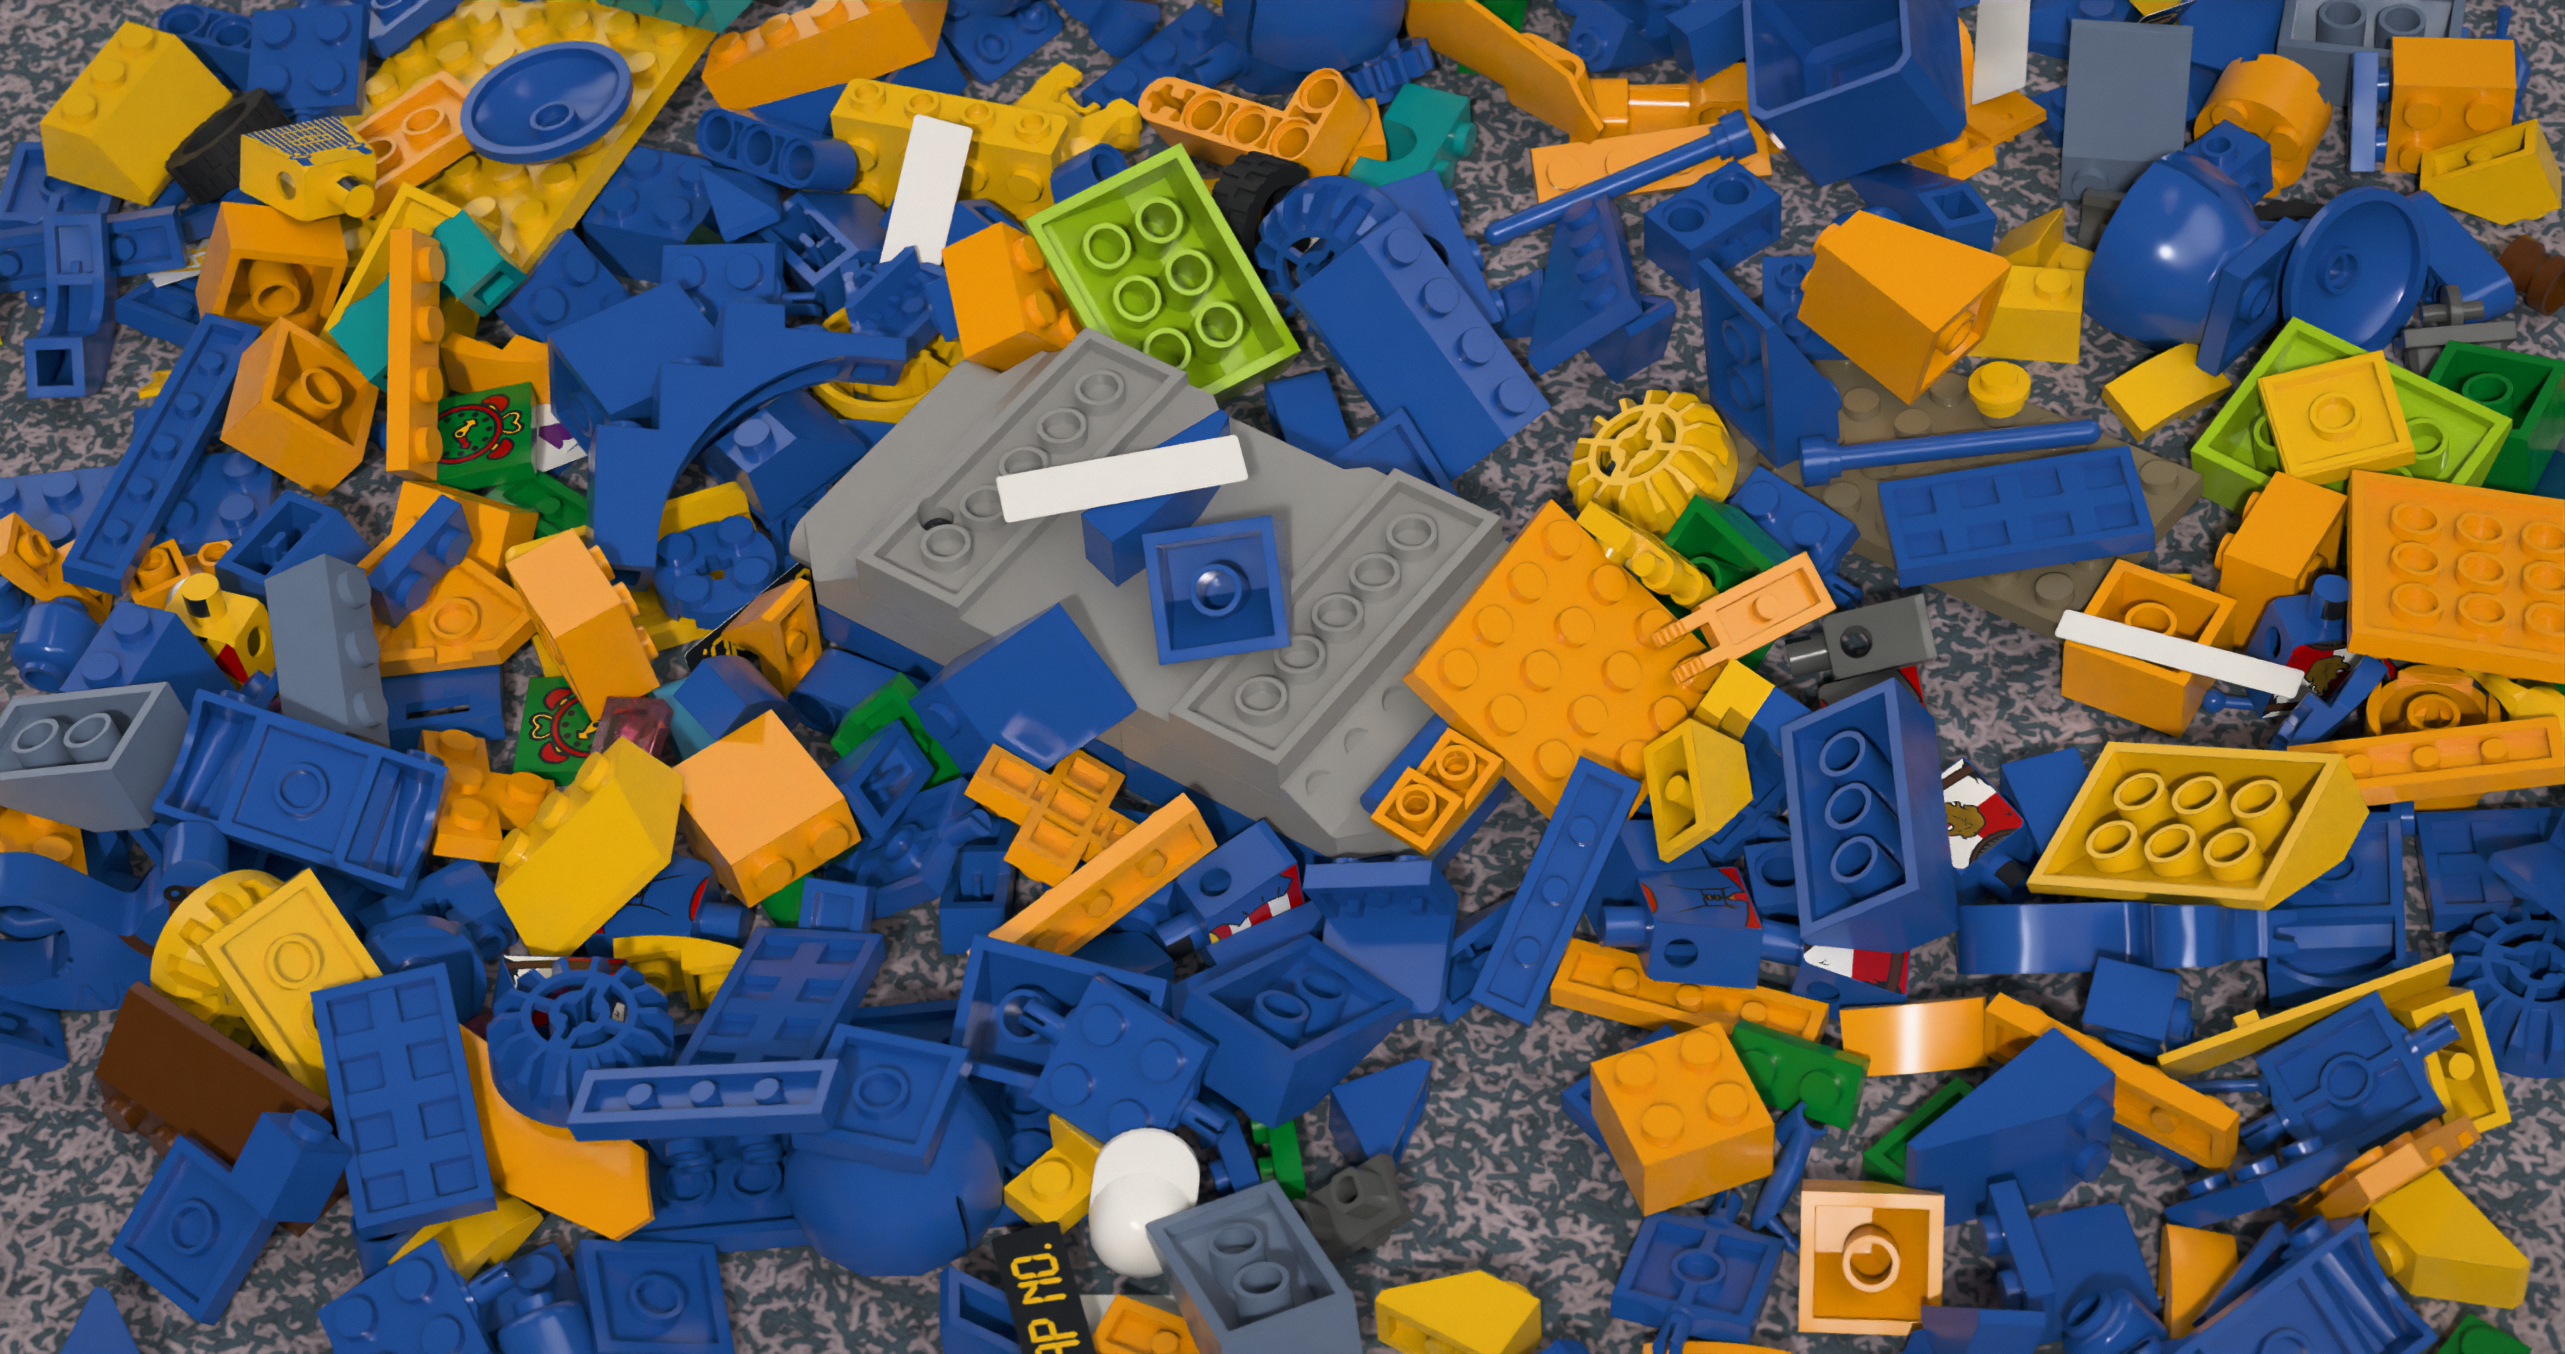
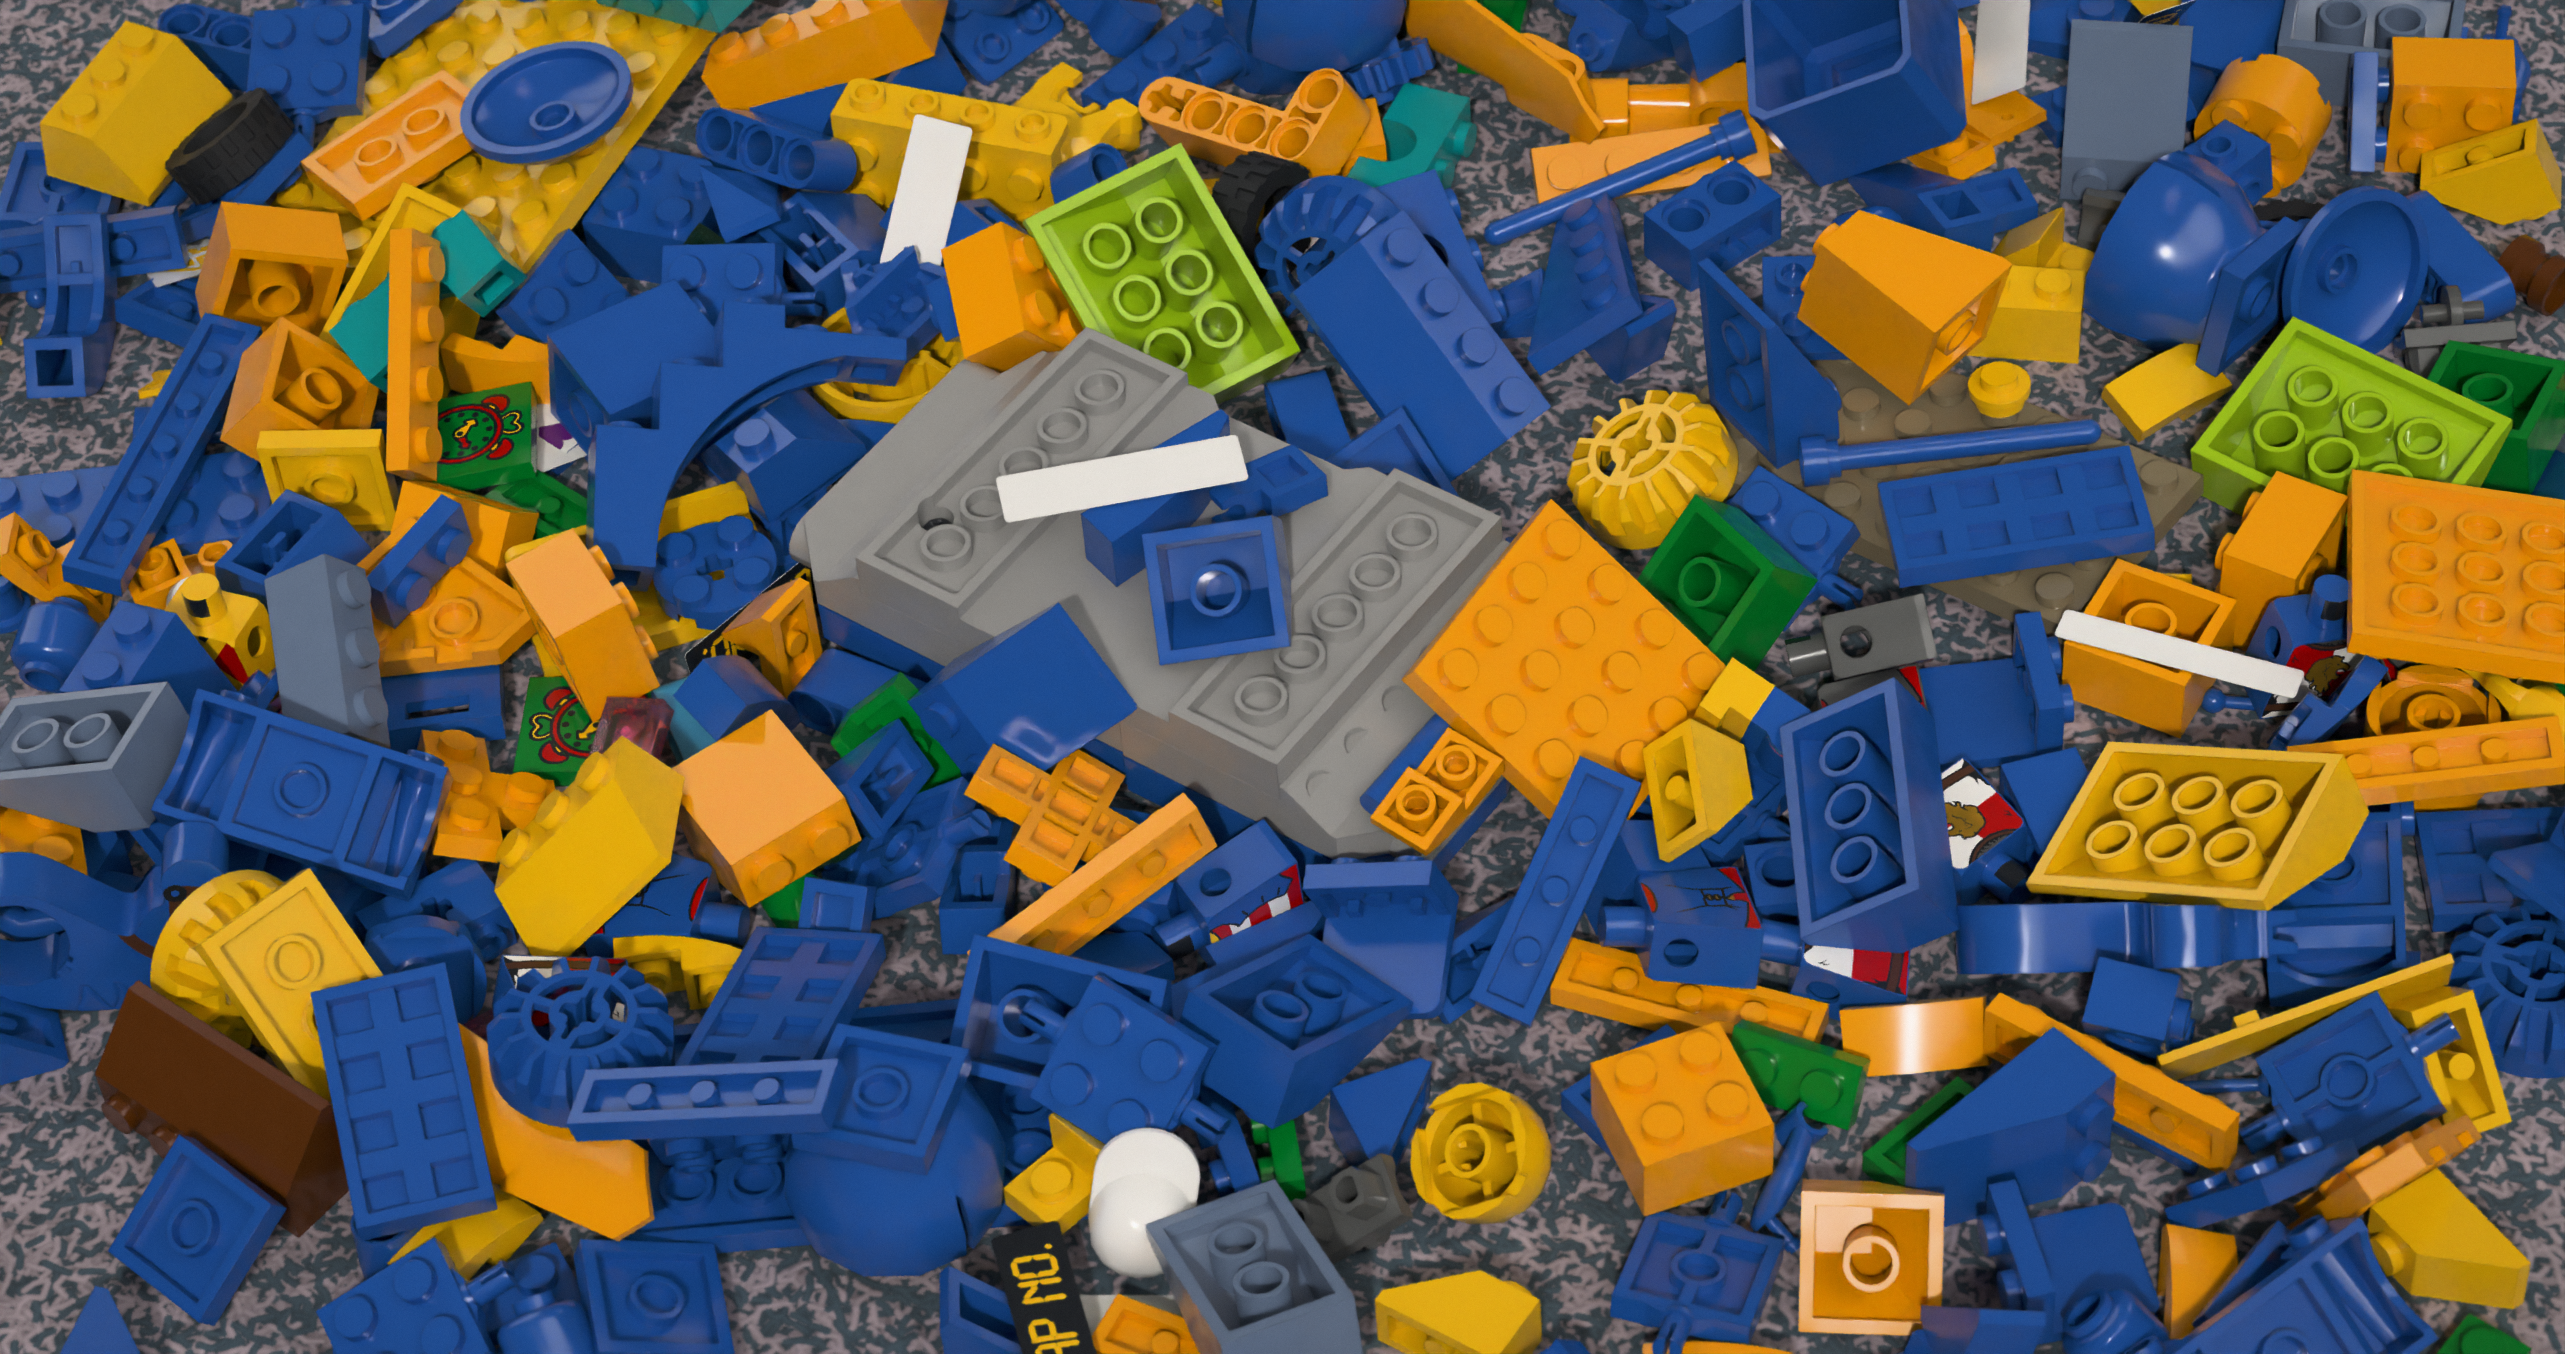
(289, 1166): blue brick -> none
(310, 169): yellow torso -> none
(335, 469): none -> yellow plate
(1275, 484): none -> blue plate
(1481, 1155): none -> yellow cylinder
(1647, 556): yellow plate -> none
(1750, 615): light orange hinge -> none
(2001, 706): none -> blue bracket
(2007, 197): none -> blue plate
(2336, 419): yellow plate -> none

